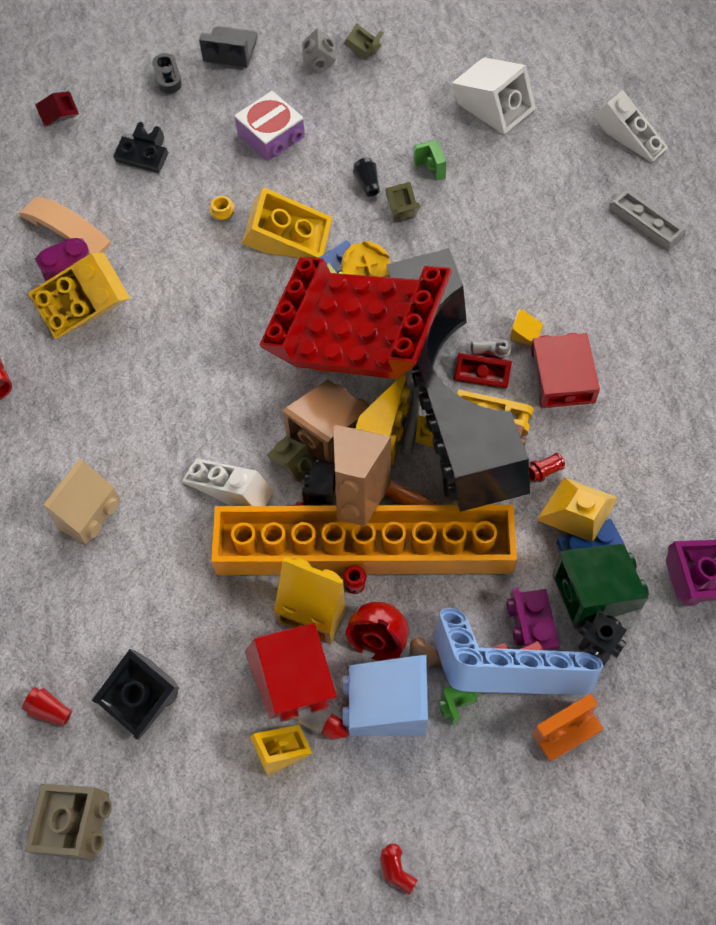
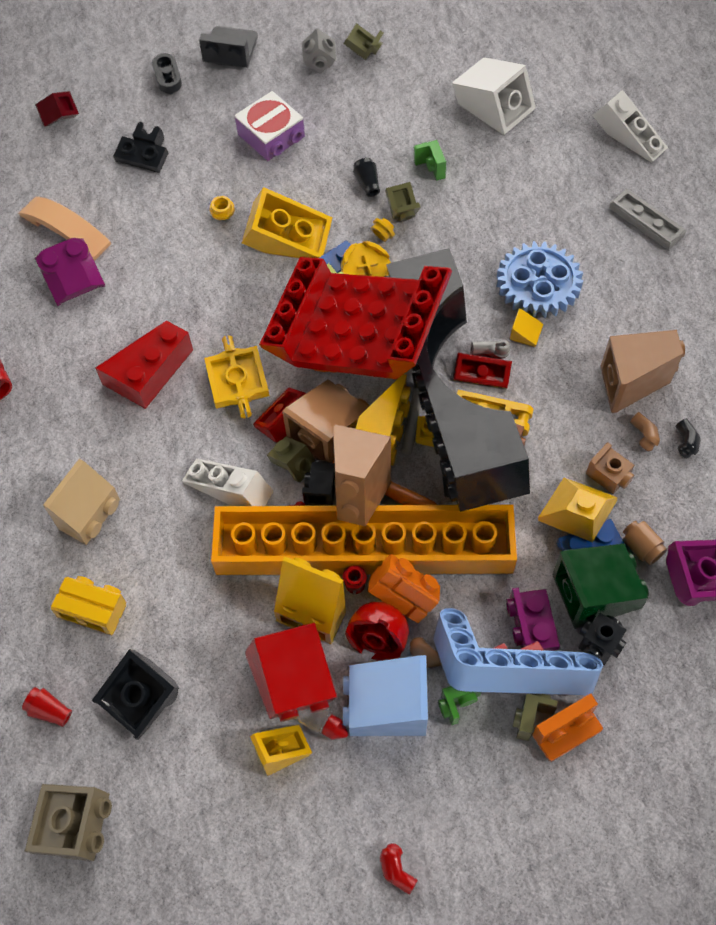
(79, 294): yellow slope -> none
(89, 605): none -> yellow brick
(146, 364): none -> red wedge
(236, 377): none -> yellow plate
(272, 421): none -> red slope
(383, 229): none -> yellow plate
(404, 588): none -> orange brick
(525, 717): none -> olive bracket
(540, 272): none -> light blue gear
(546, 467): red pin -> none
(565, 370): panel -> none
(610, 469): none -> medium nougat brick
(639, 365): none -> medium nougat slope
(644, 542): none -> medium nougat brick
(649, 430): none -> medium nougat arm
(691, 439): none -> black arm

